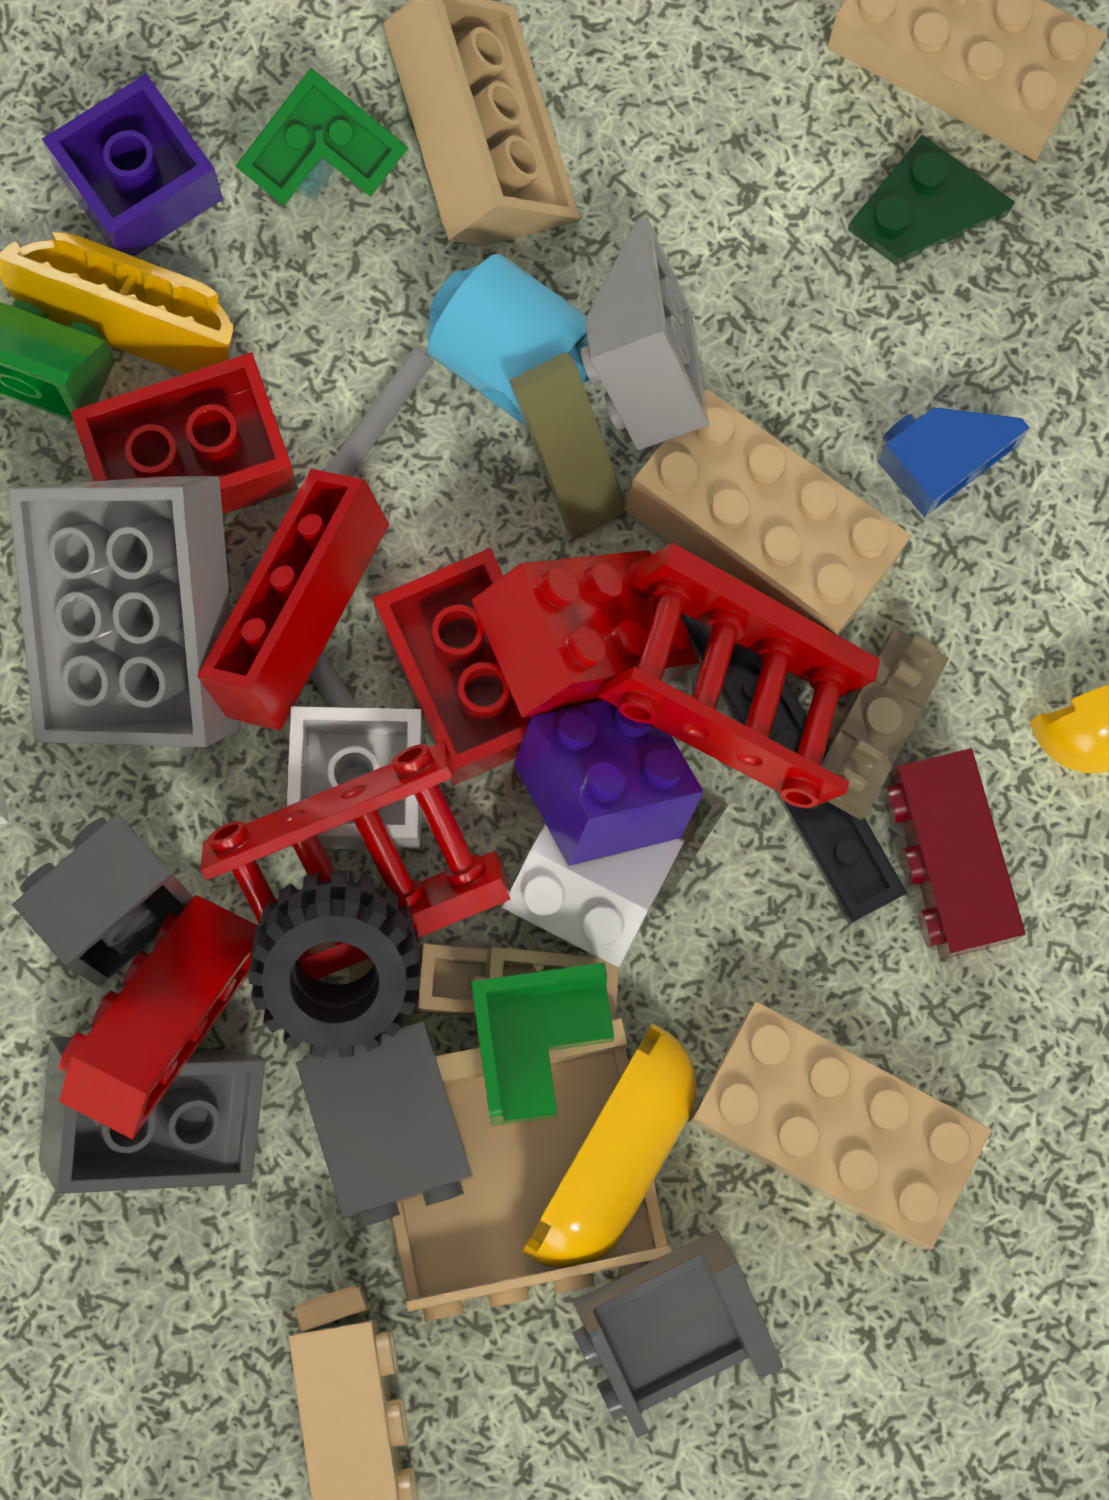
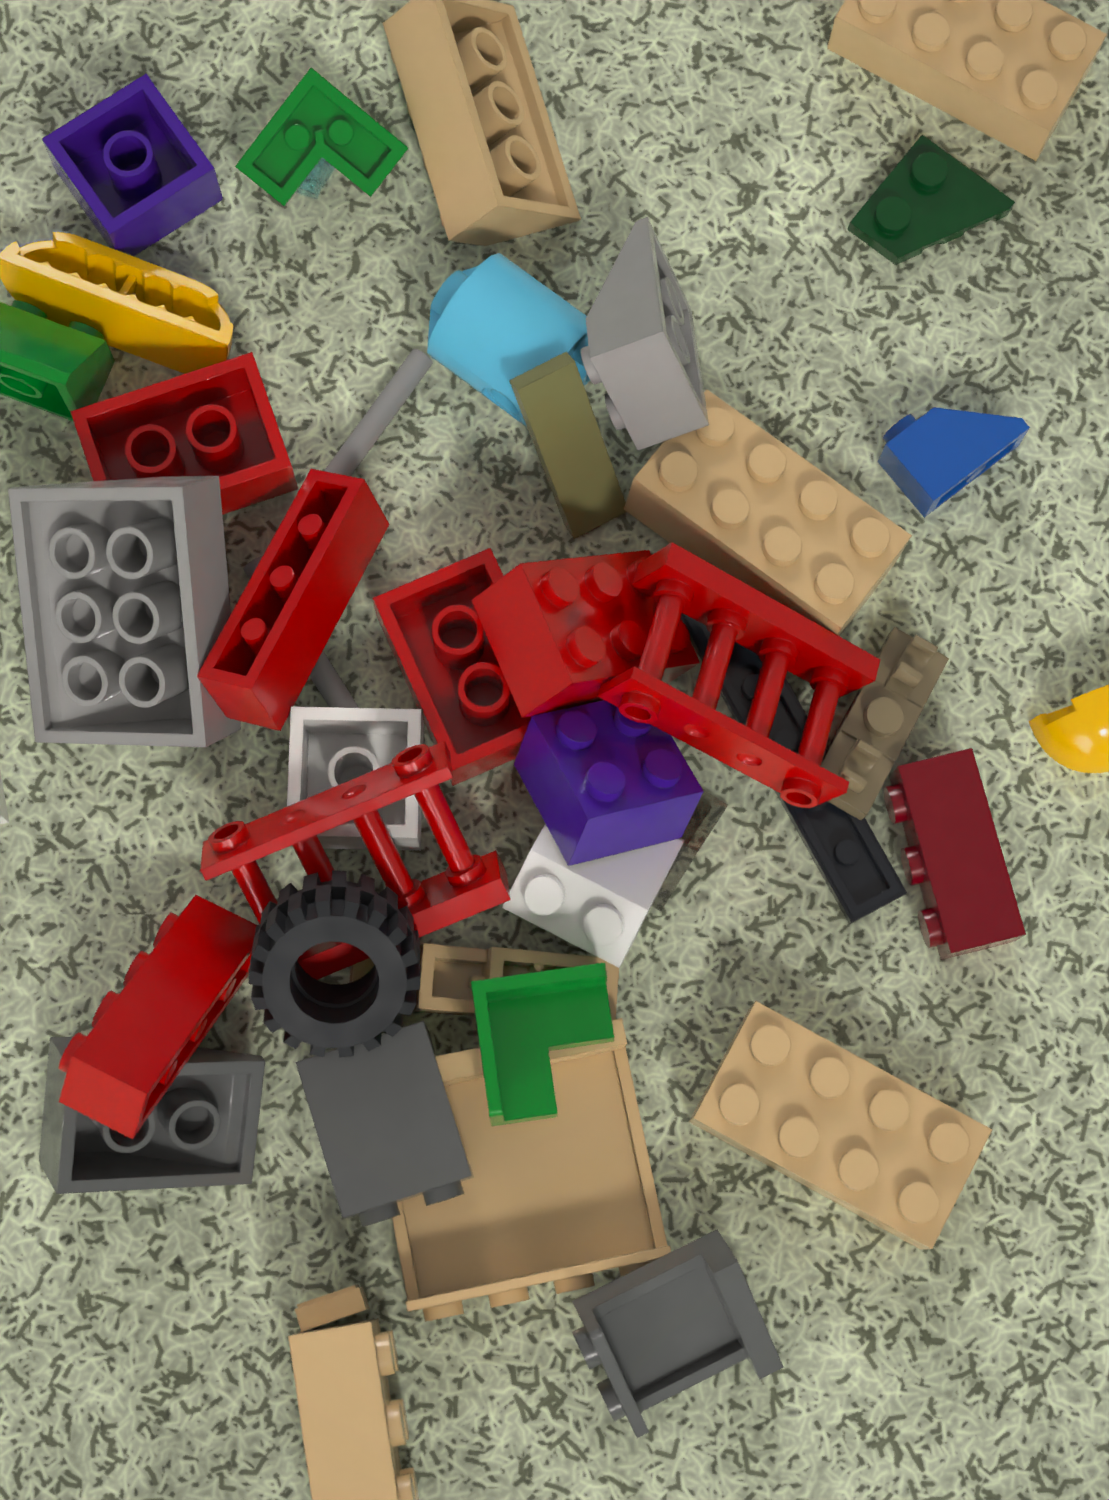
(101, 900): dark grey brick -> none
(619, 1156): yellow brick -> none

